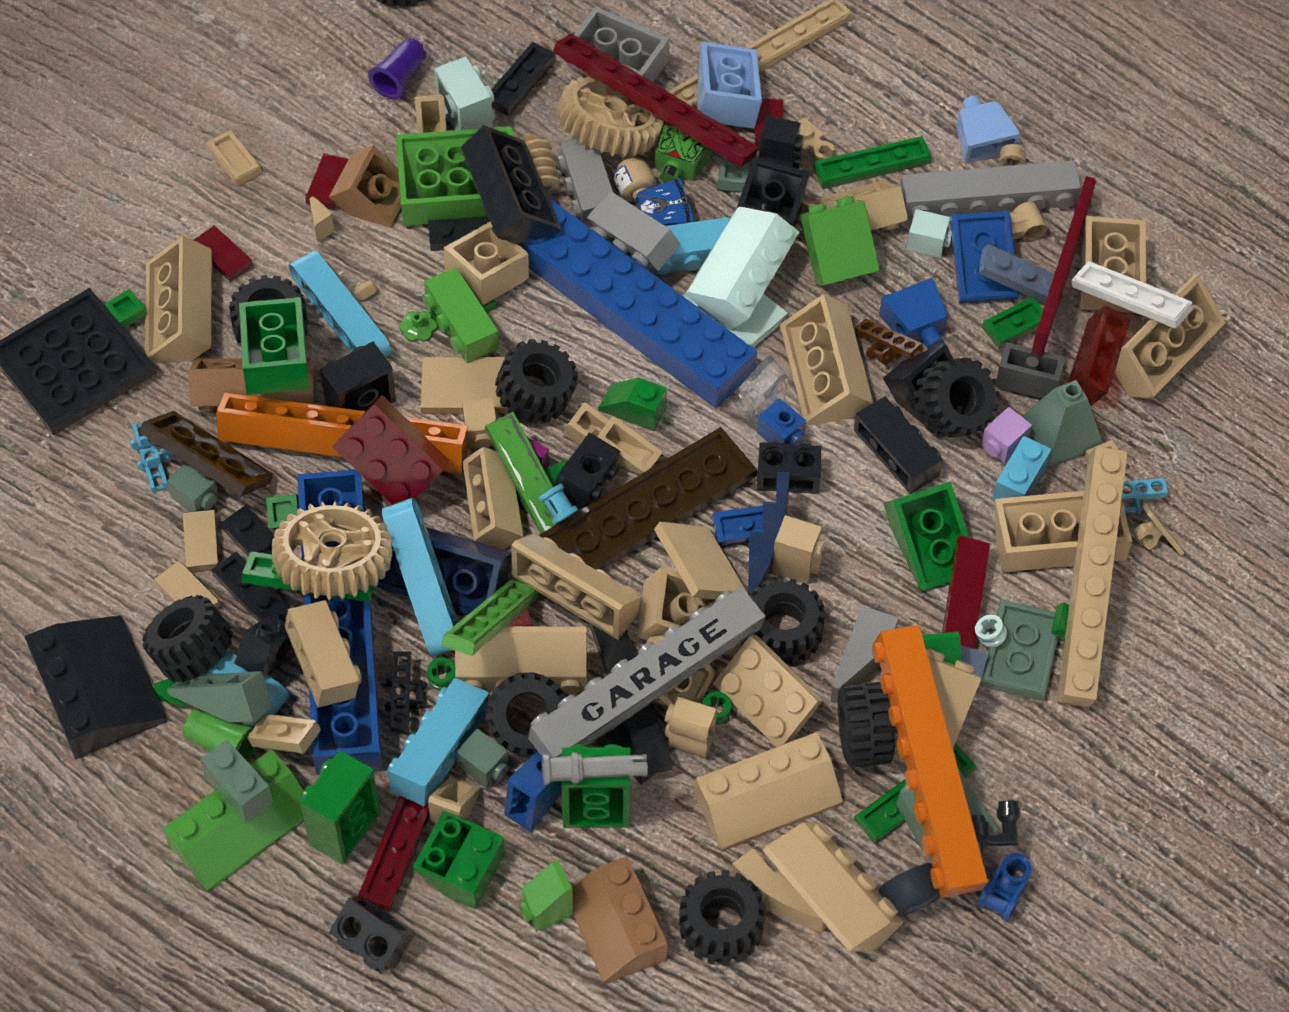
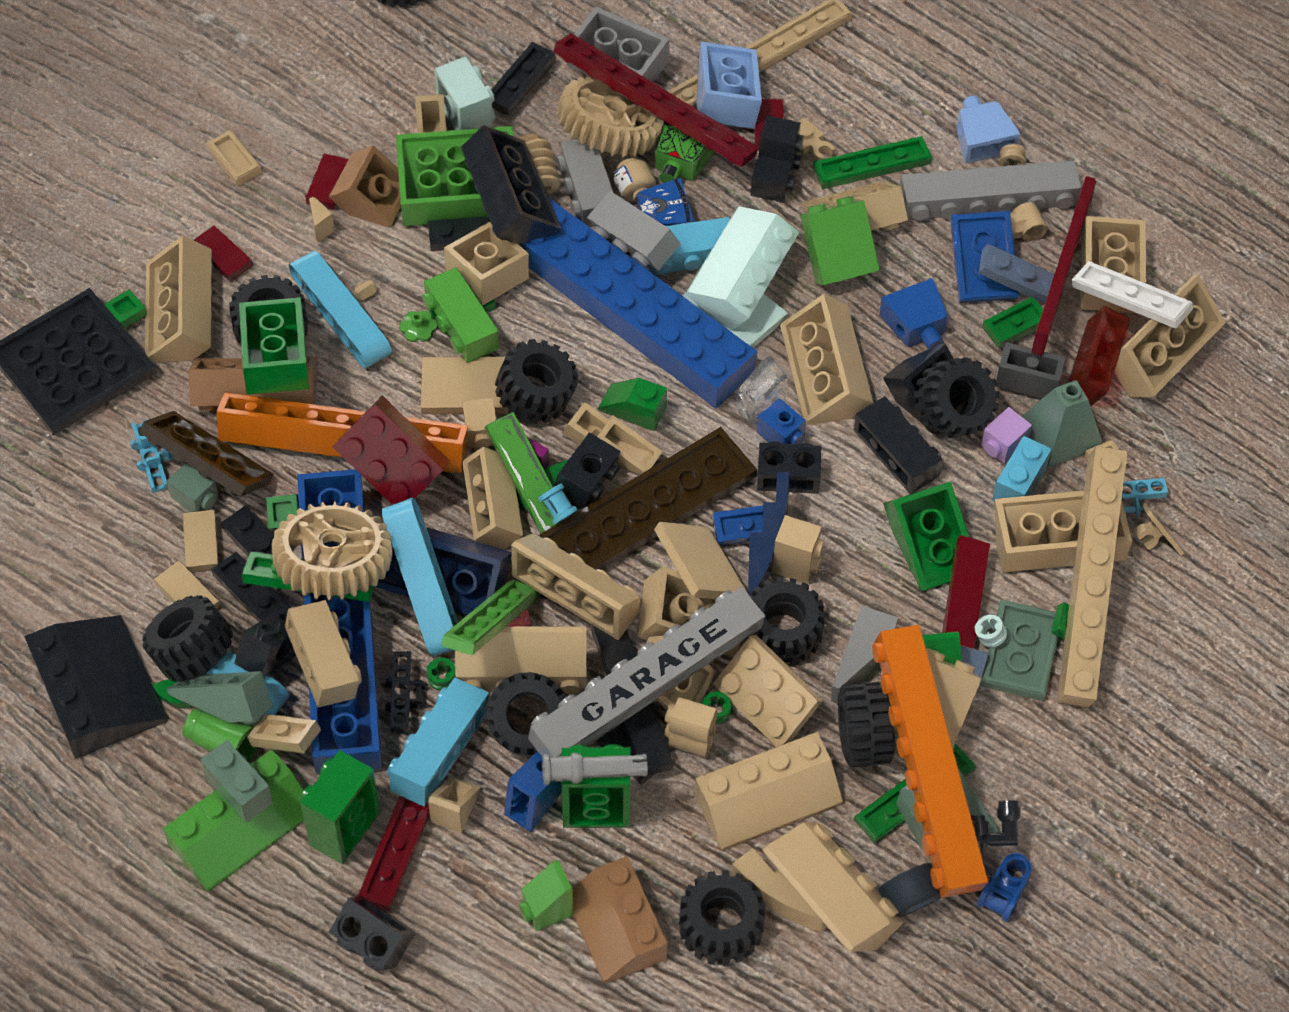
(358, 379): black brick -> none
(397, 69): dark purple plant -> none
(460, 859): green slope -> none
(482, 759): sand green brick -> none
(732, 176): sand green slope -> none
(775, 189): black slope -> none
(879, 341): reddish brown piece -> none
(929, 233): light aqua brick -> none

